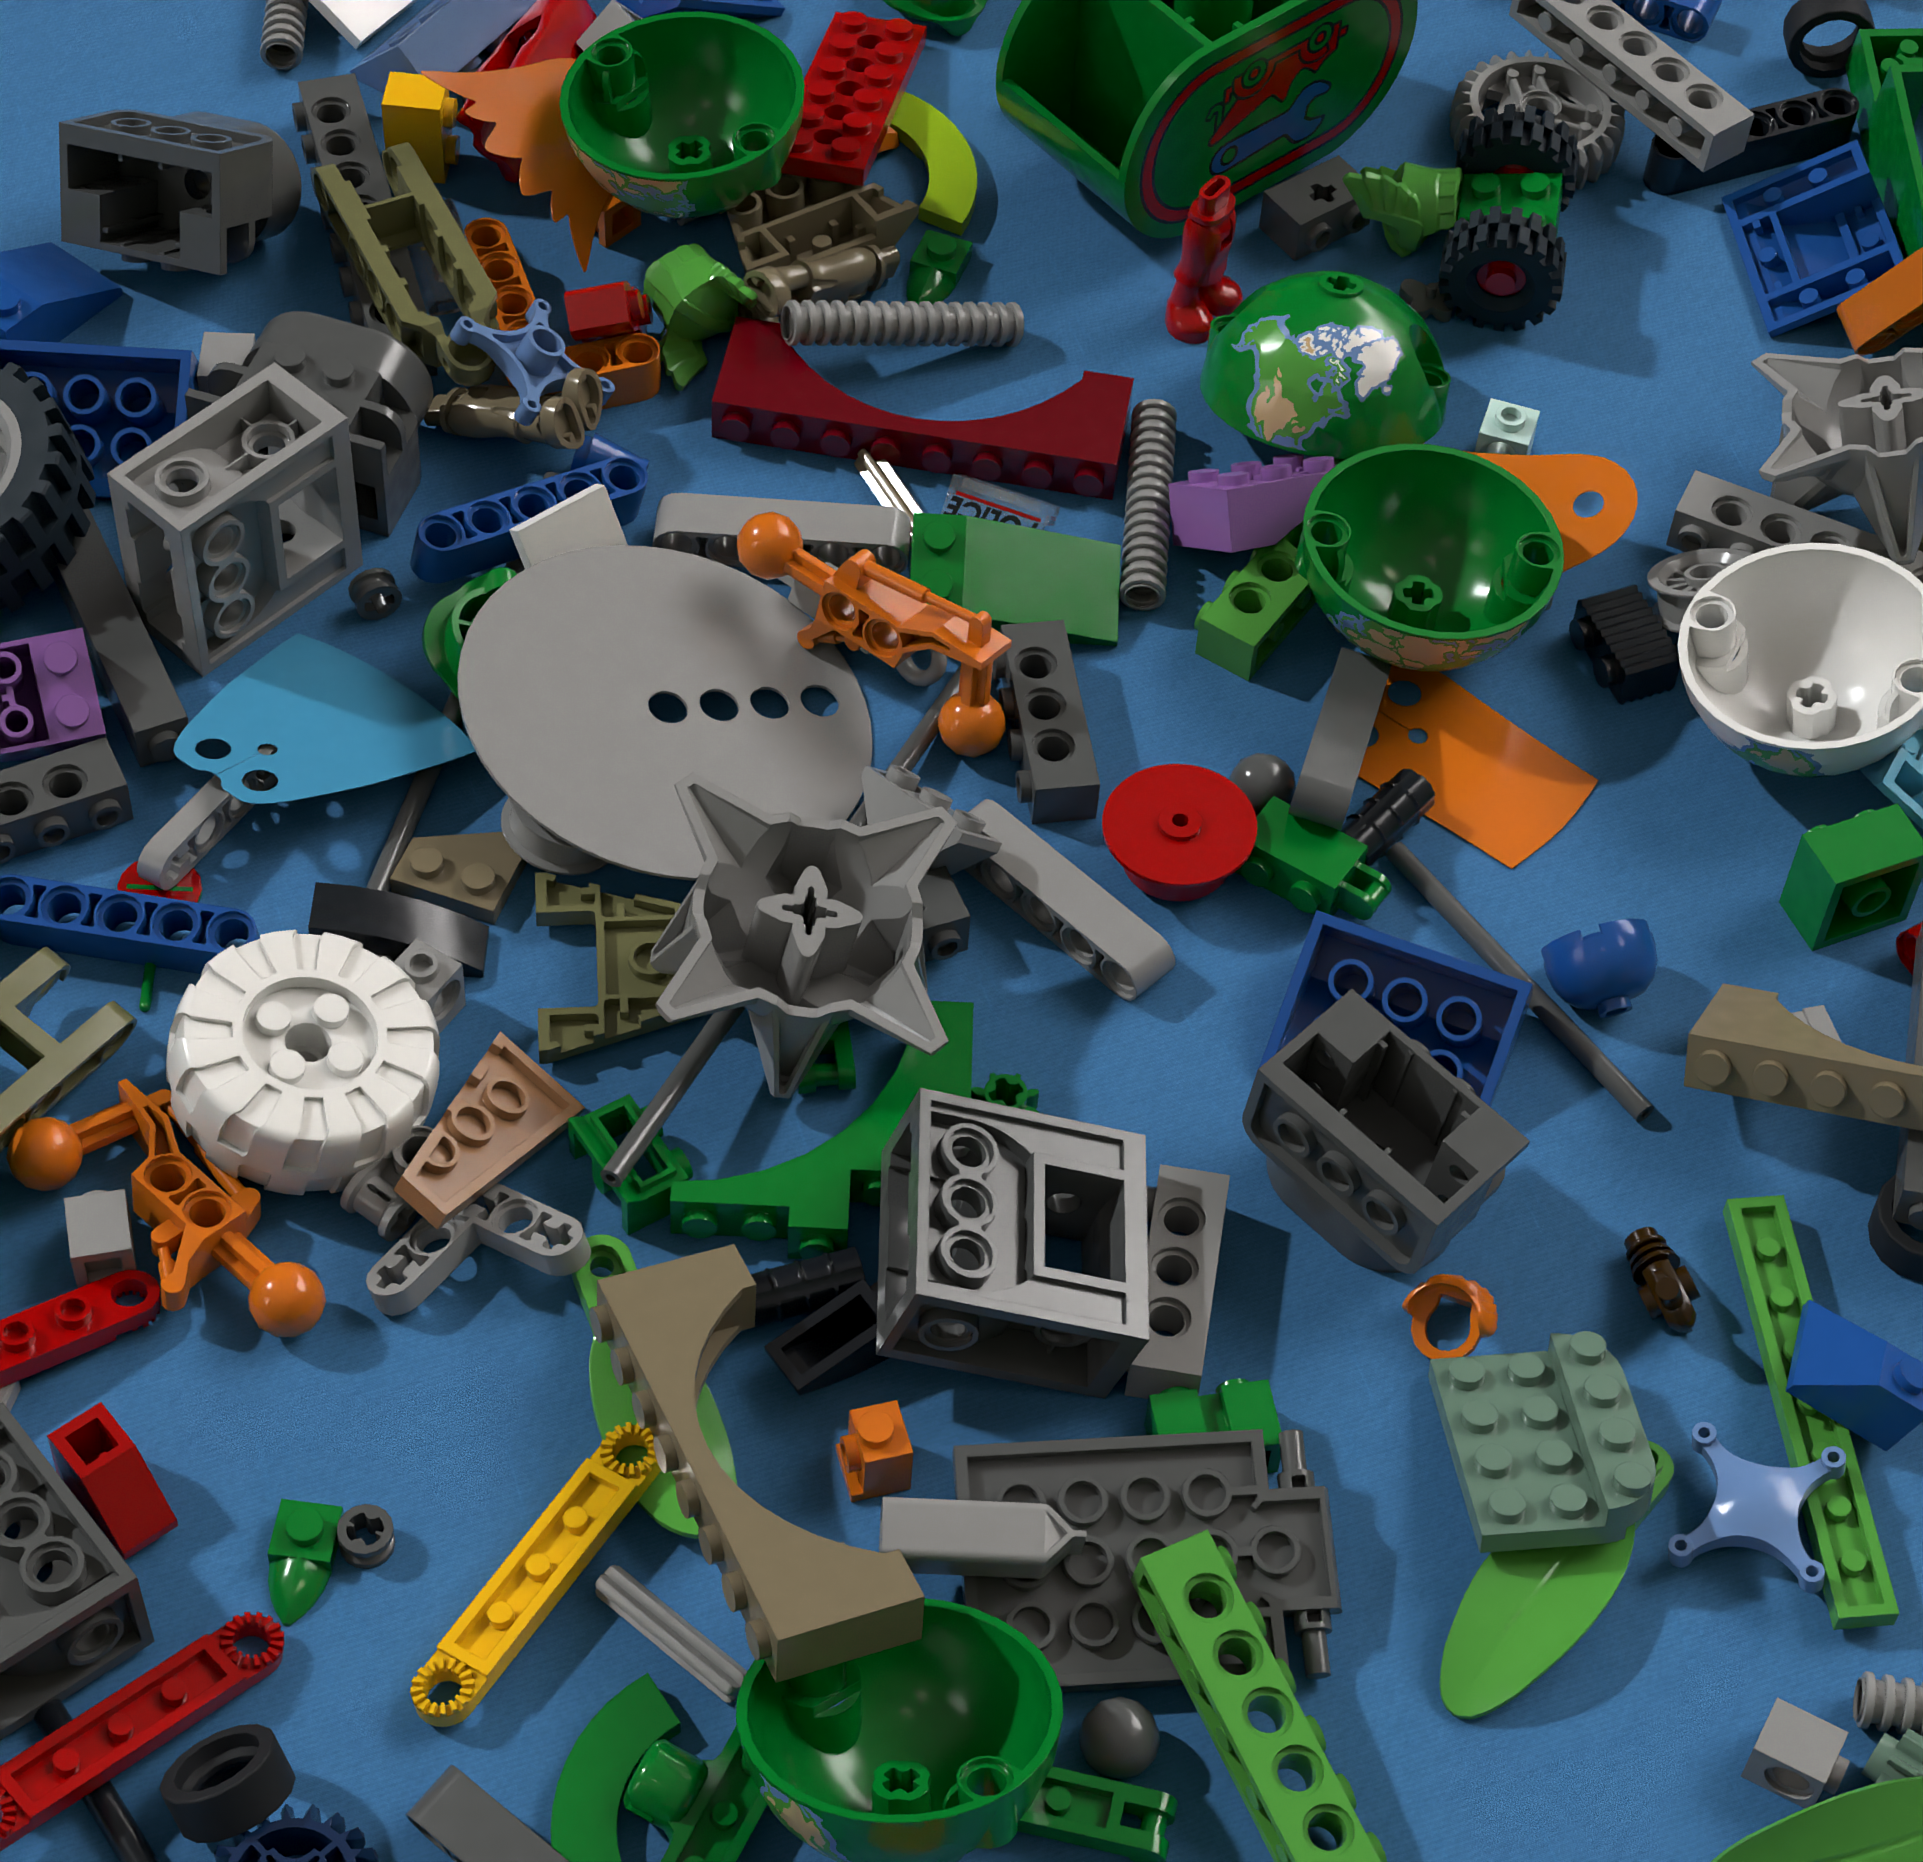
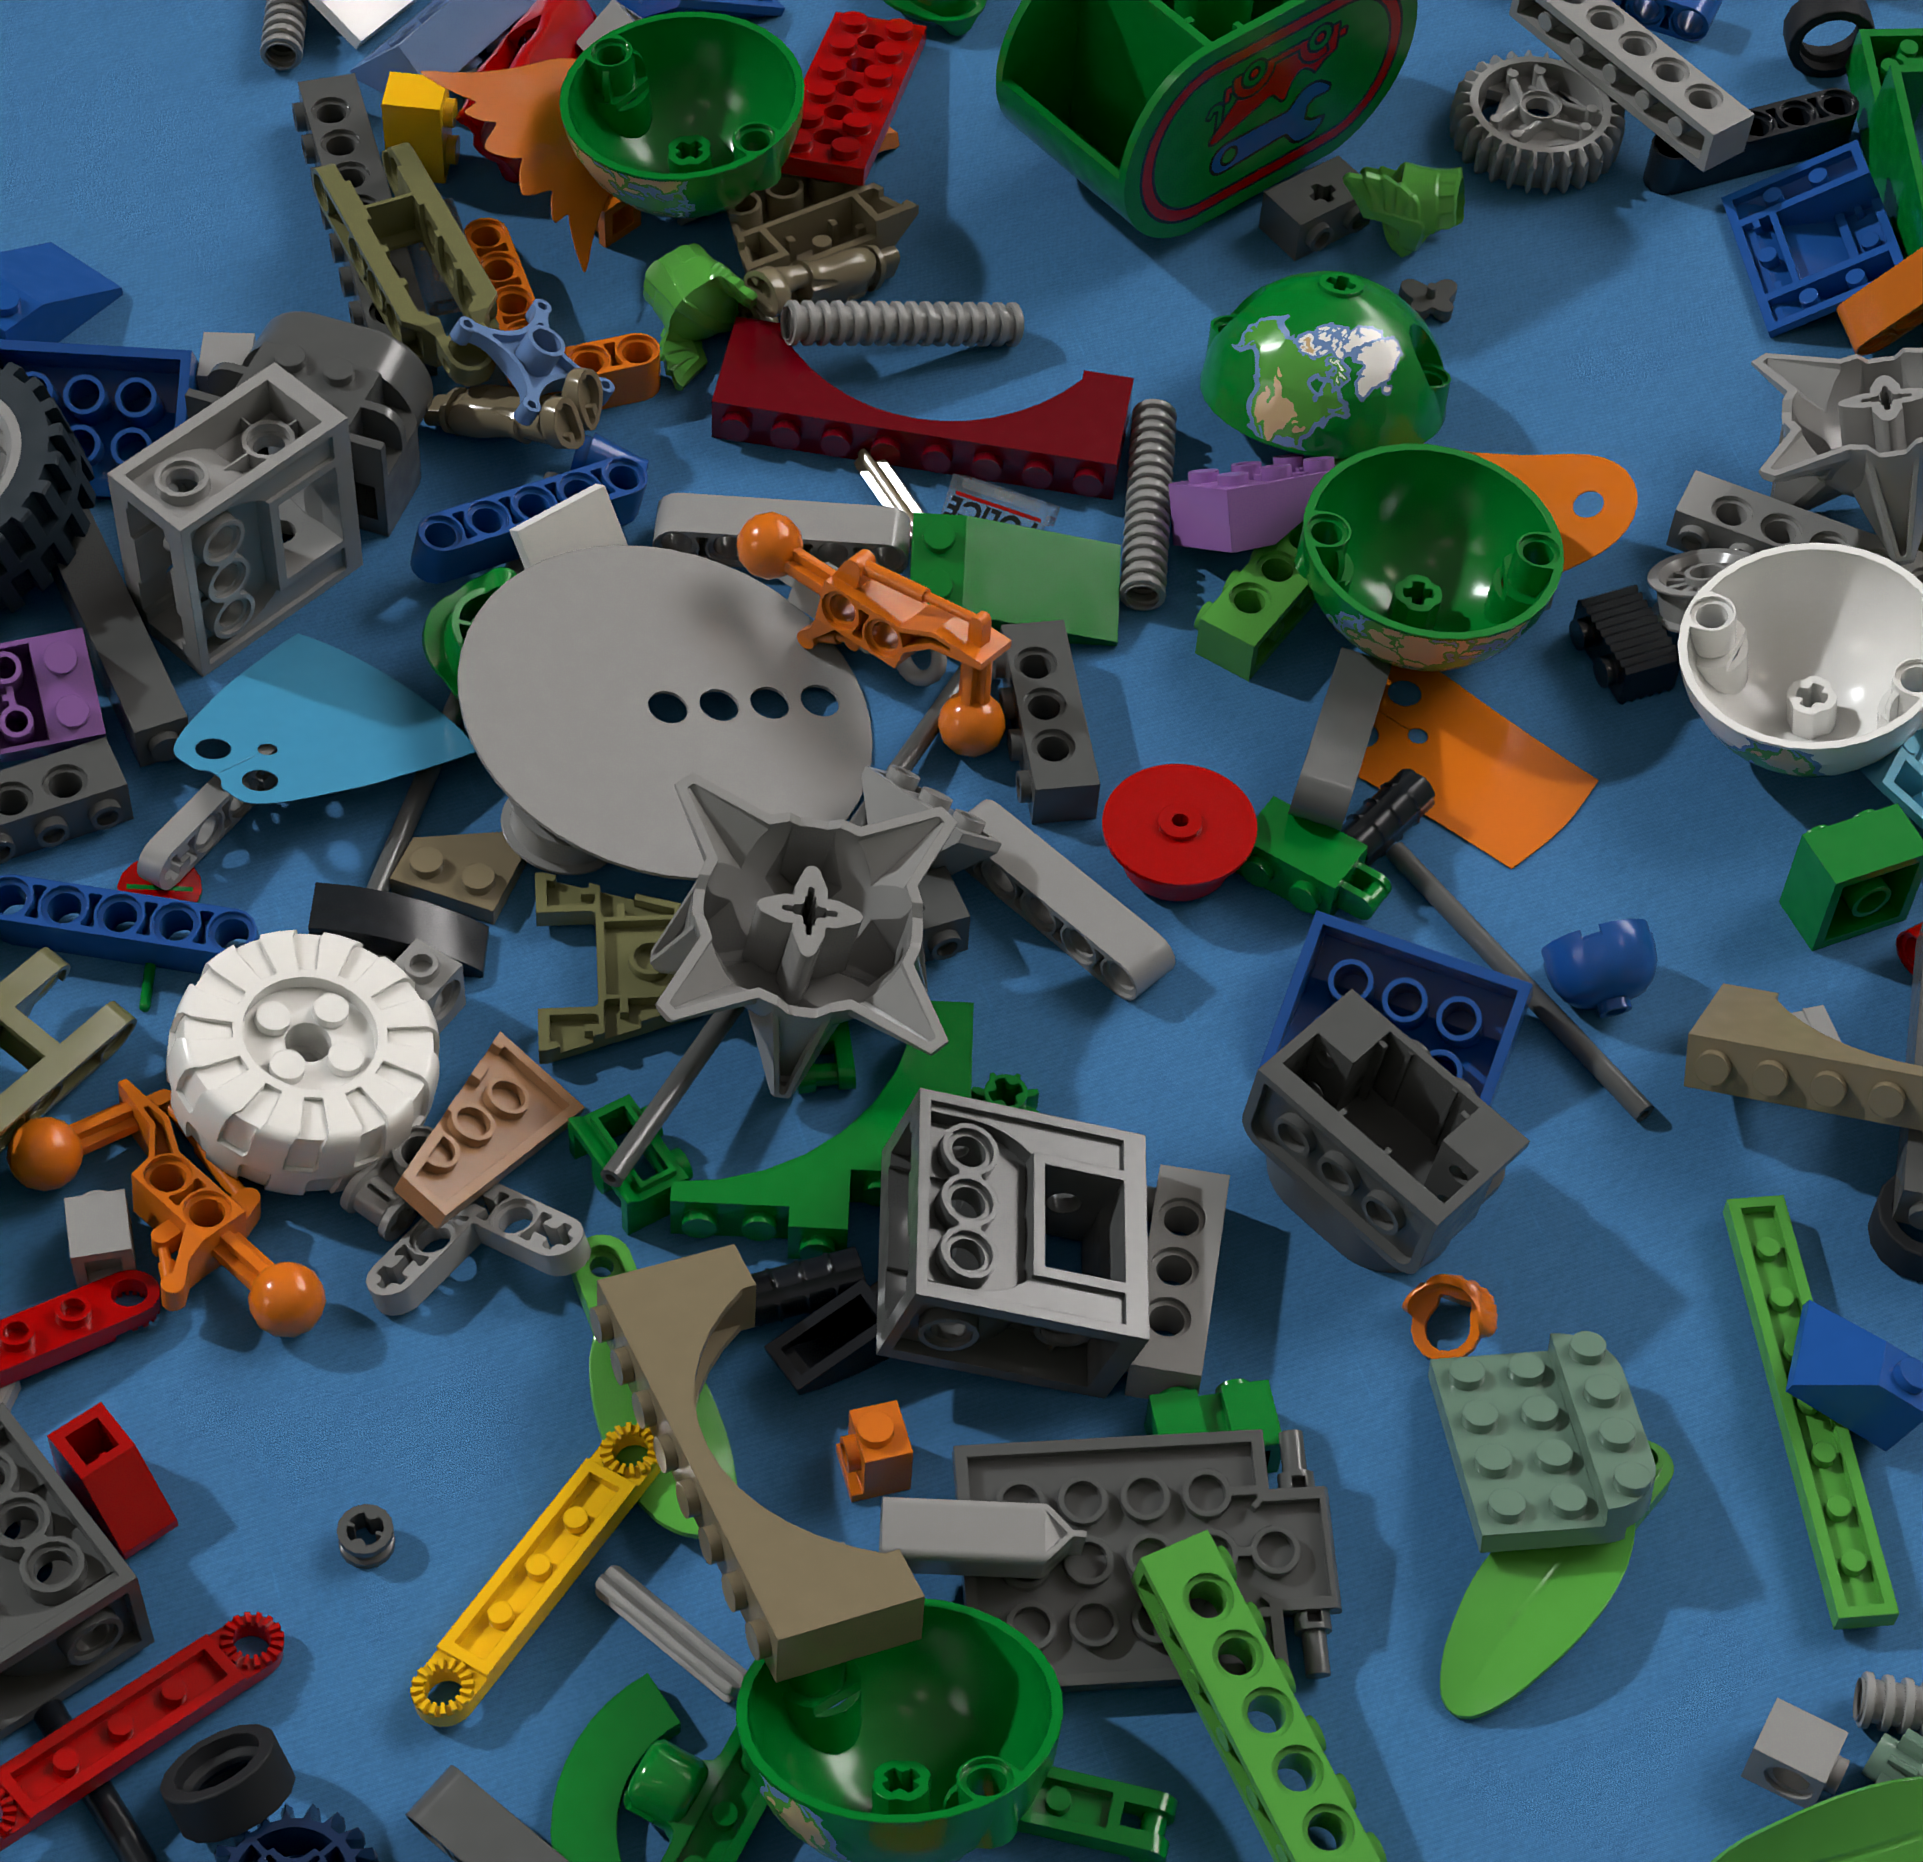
(175, 187): dark grey brick -> none
(301, 1556): green plate -> none
(375, 593): dark grey bush -> none
(607, 311): red brick -> none
(937, 267): green plate -> none
(947, 160): lime tile -> none
(1119, 1738): dark grey piece -> none
(1200, 282): red piece -> none
(1262, 778): dark grey piece -> none
(1505, 246): black plate -> none
(1507, 429): light aqua brick -> none
(1663, 1284): dark brown piece -> none
(1757, 1507): medium blue piece -> none

